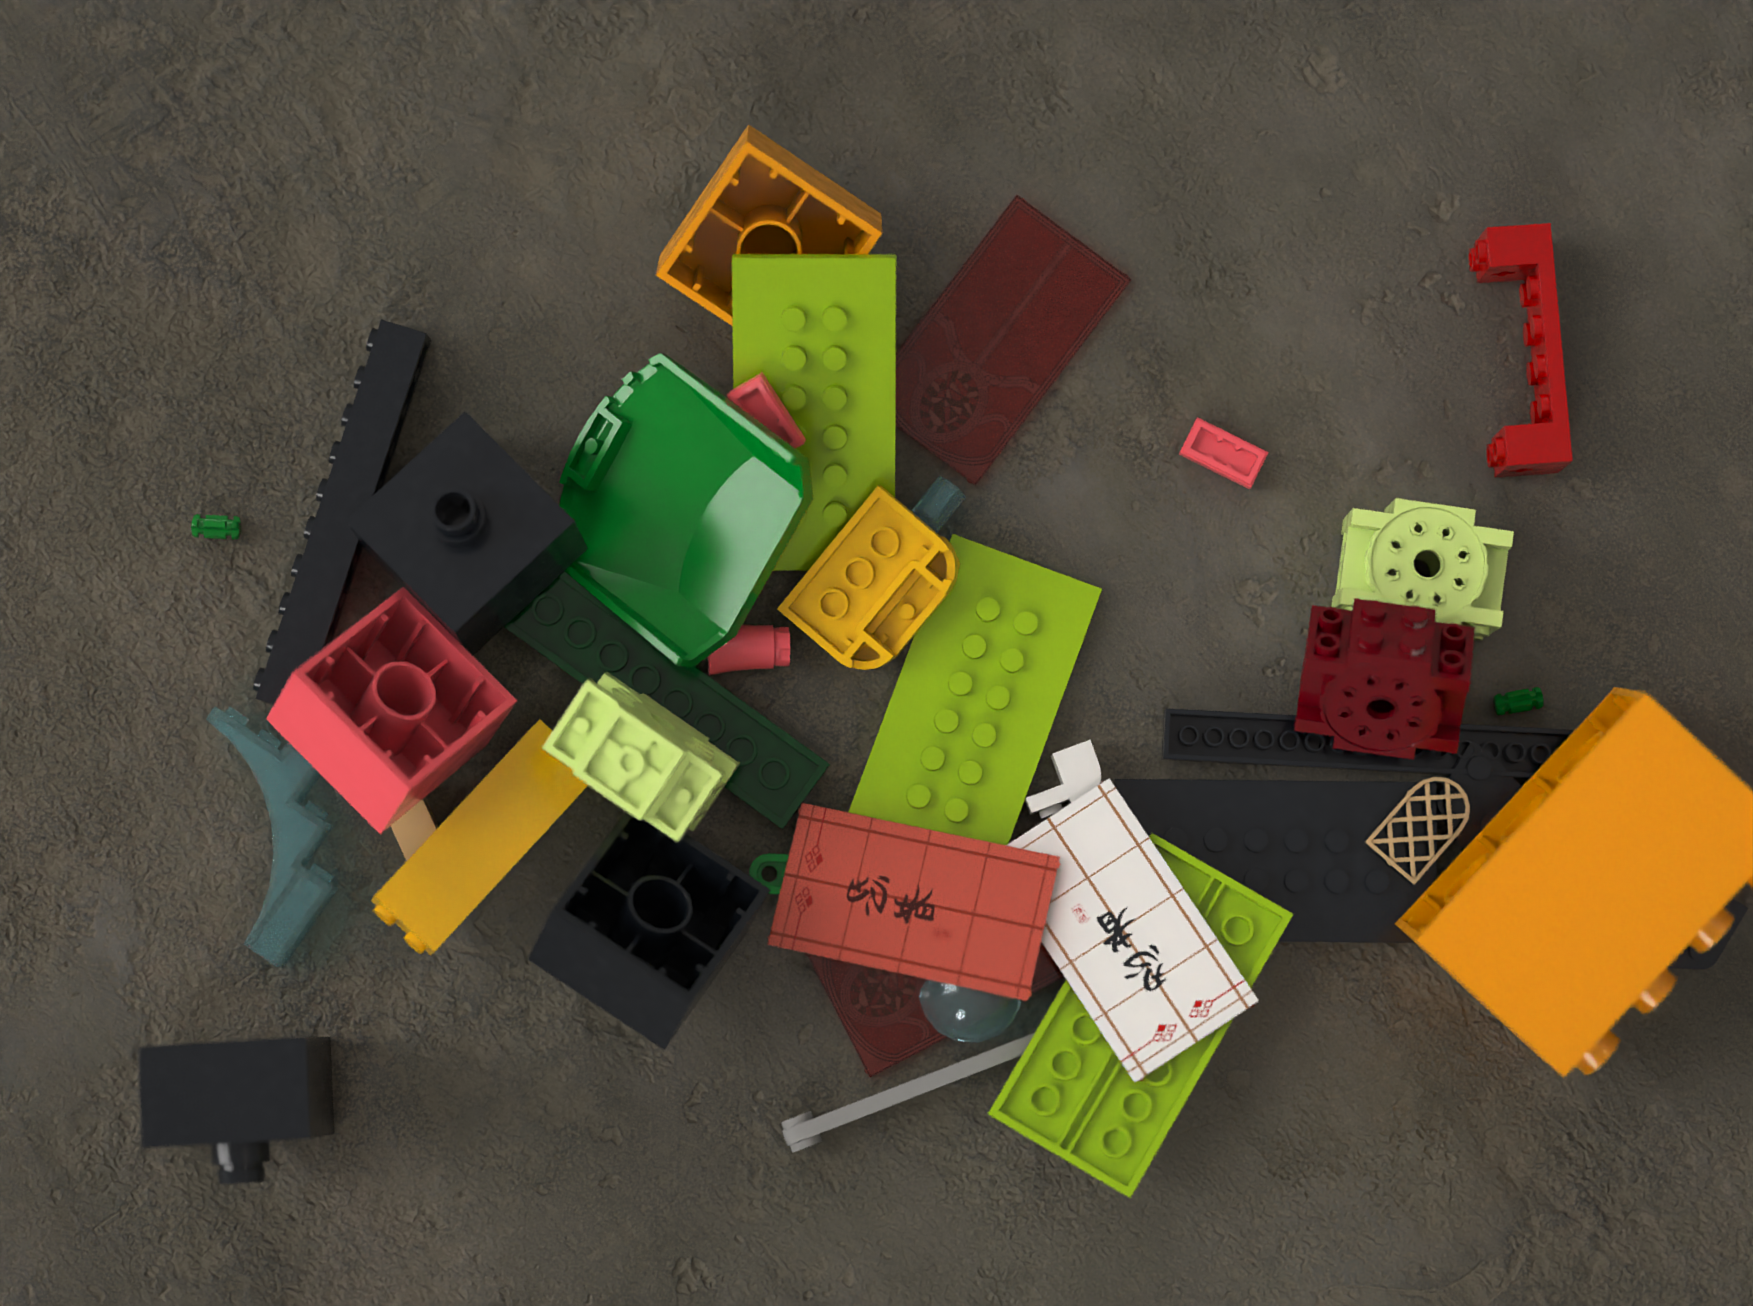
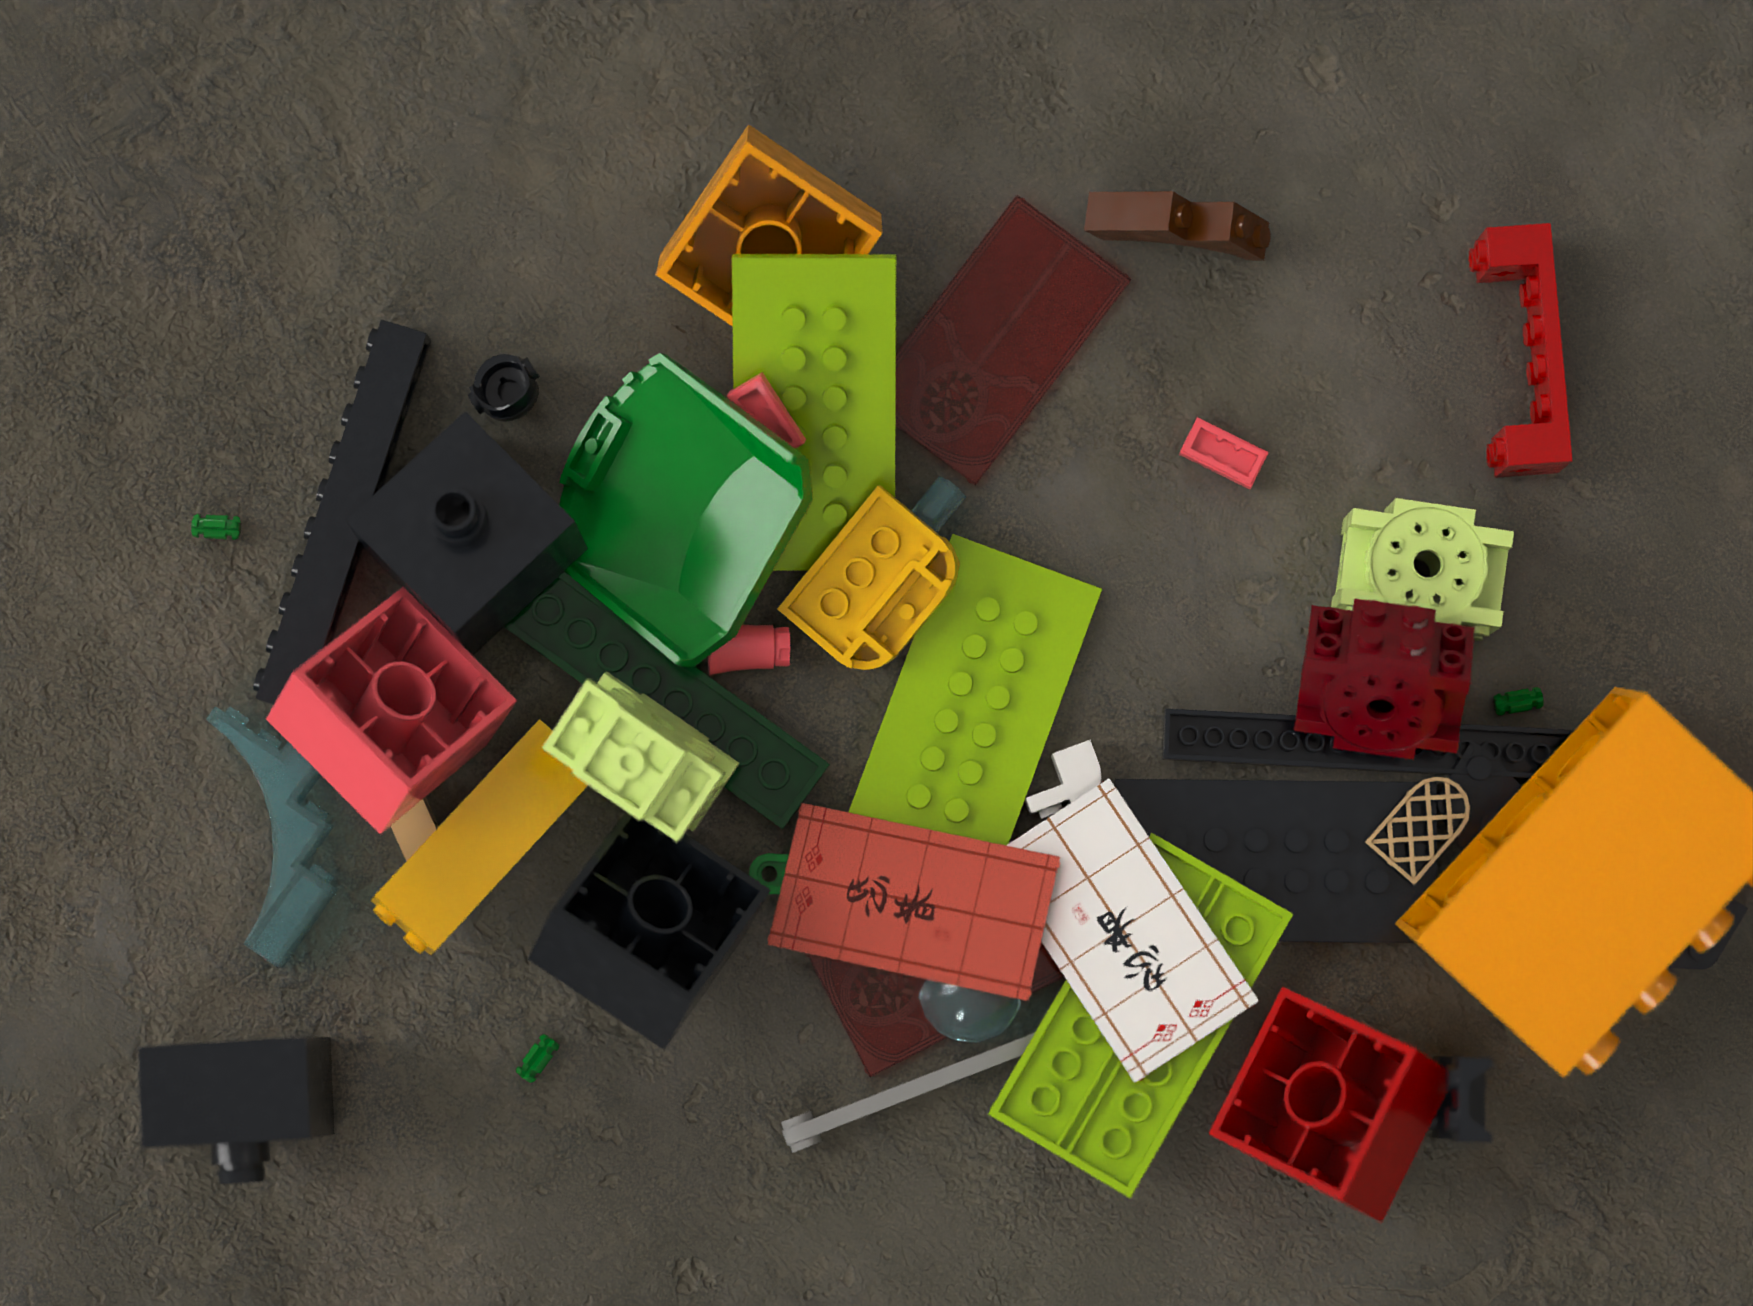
(505, 387): none -> black cap
(537, 1058): none -> green piece
(1176, 220): none -> reddish brown arch
(1332, 1104): none -> red brick
(1463, 1107): none -> black piece

